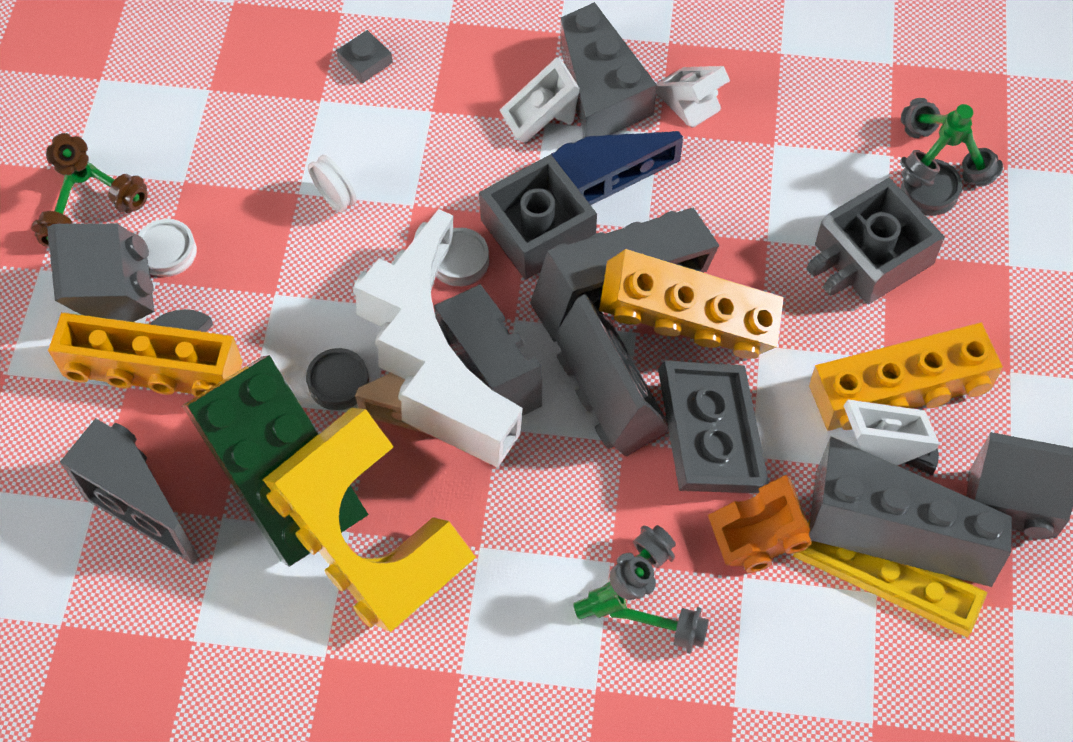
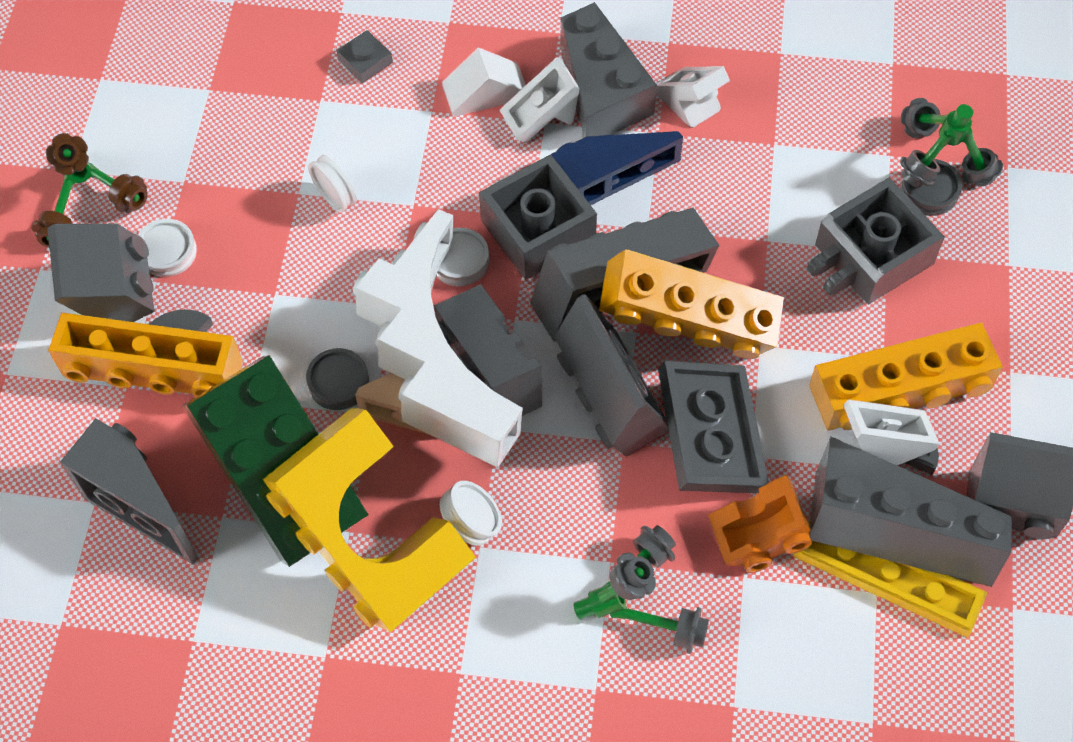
(471, 512): none -> white piece
(482, 83): none -> white slope

